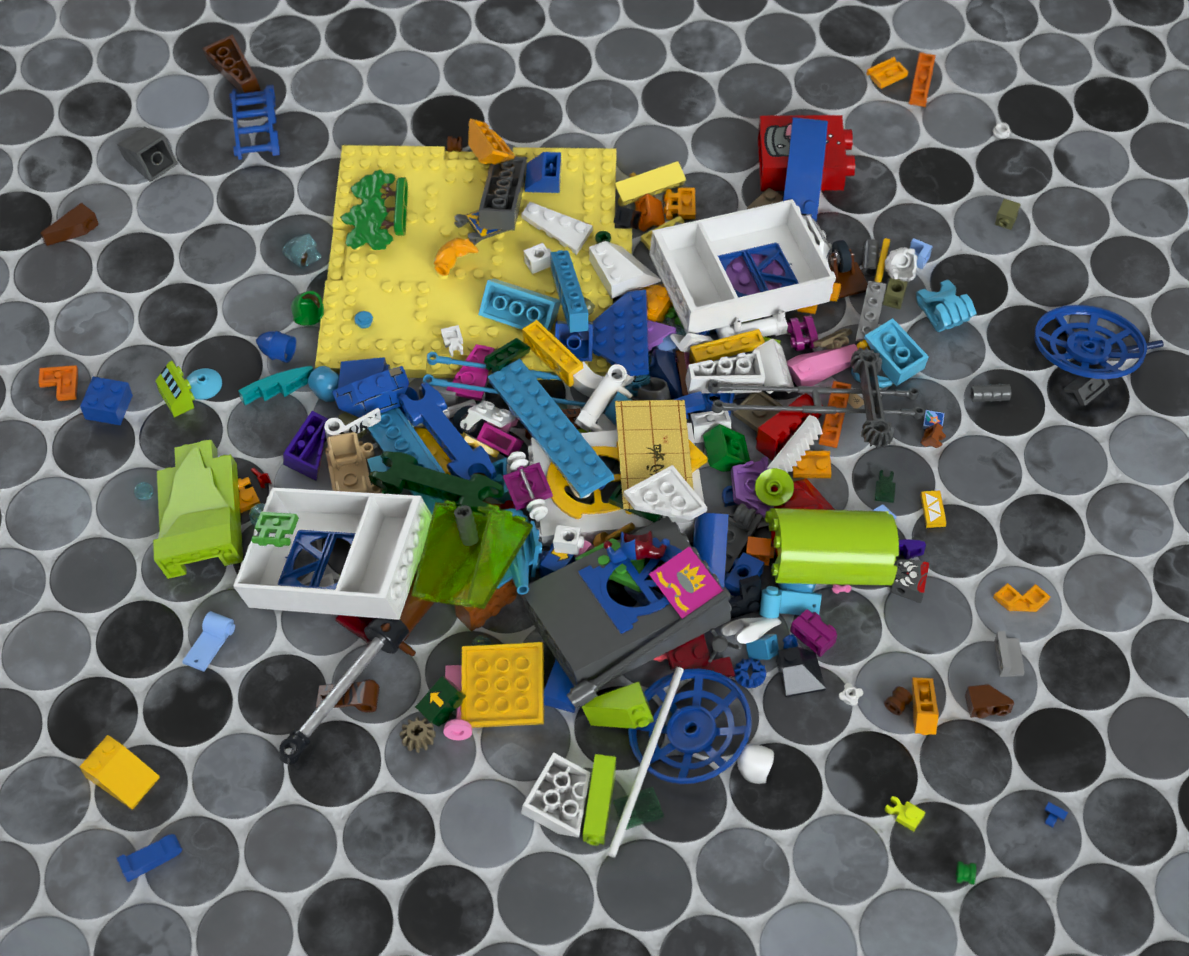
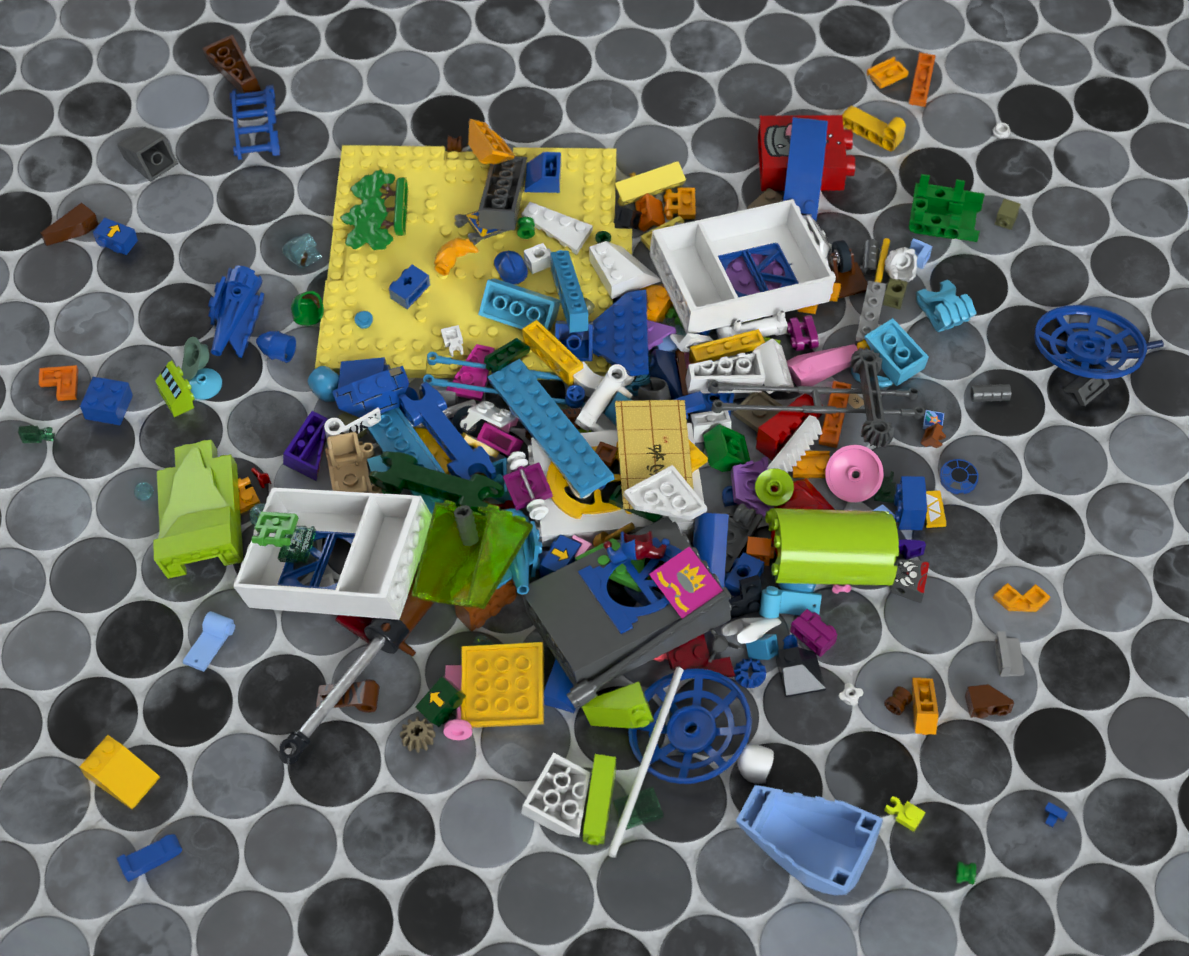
(33, 434): none -> clear green plate
(115, 236): none -> blue brick
(195, 357): none -> sand green piece
(235, 309): none -> blue piece
(283, 382): teal slope -> none
(299, 547): none -> clear green plate
(409, 286): none -> blue brick
(511, 267): none -> blue piece
(525, 227): none -> green wheel
(566, 533): white brick -> none
(578, 393): none -> blue wheel
(606, 453): none -> reddish brown plate
(811, 837): none -> light blue windscreen
(834, 340): dark tan piece -> none
(843, 465): none -> bright pink dish
(878, 132): none -> yellow beam
(910, 503): none -> blue brick
(945, 210): none -> green piece
(958, 476): none -> tile

